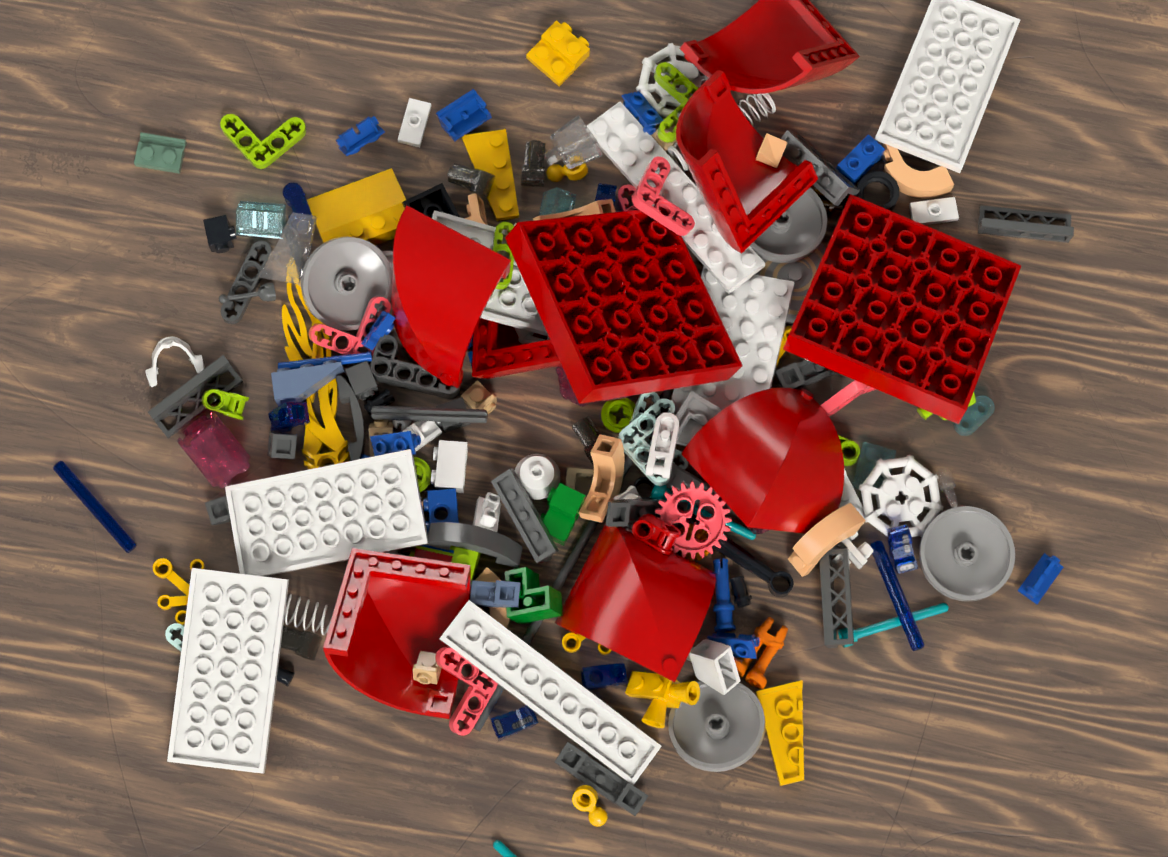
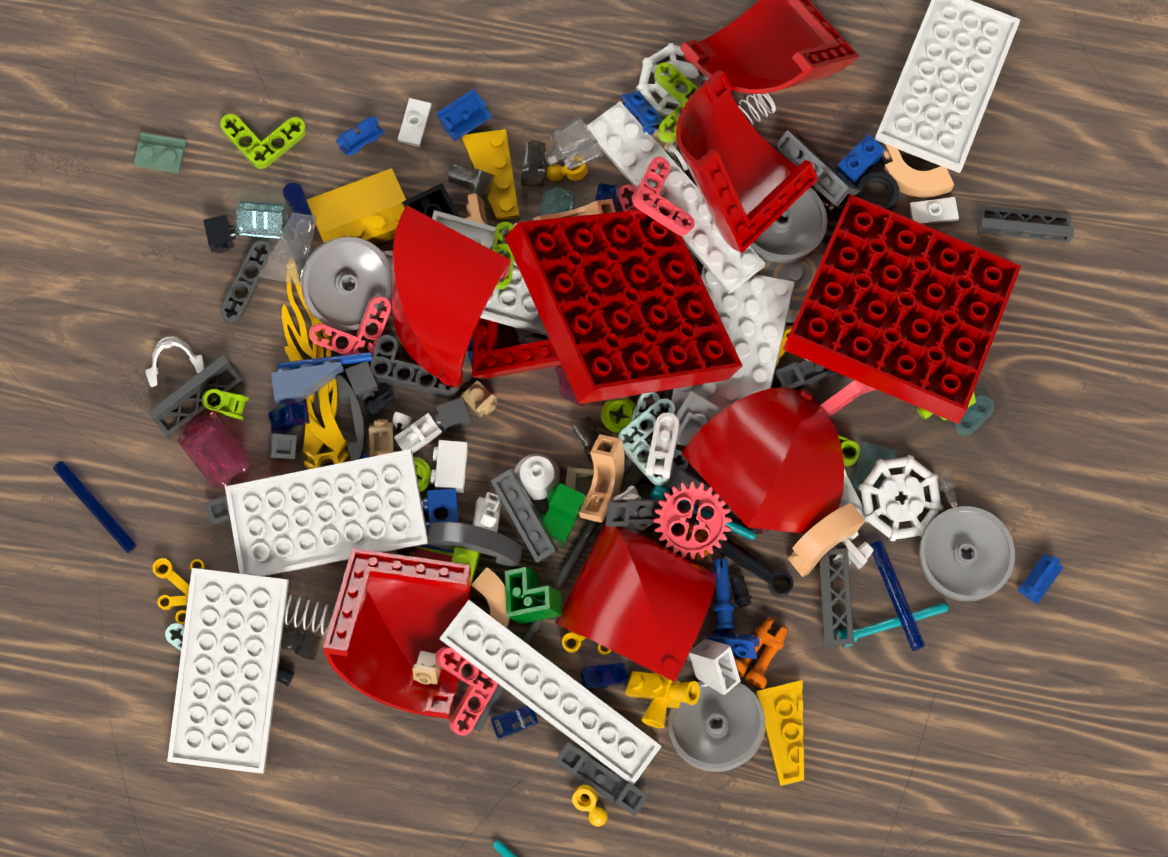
(265, 292): dark grey hinge -> none
(382, 326): blue plate -> none
(394, 442): blue hinge -> none
(429, 414): dark grey axle -> none
(492, 594): sand blue slope -> none
(559, 52): yellow plate -> none
(658, 533): red piece -> none
(771, 150): light nougat slope -> none
(901, 549): clear blue leg -> none

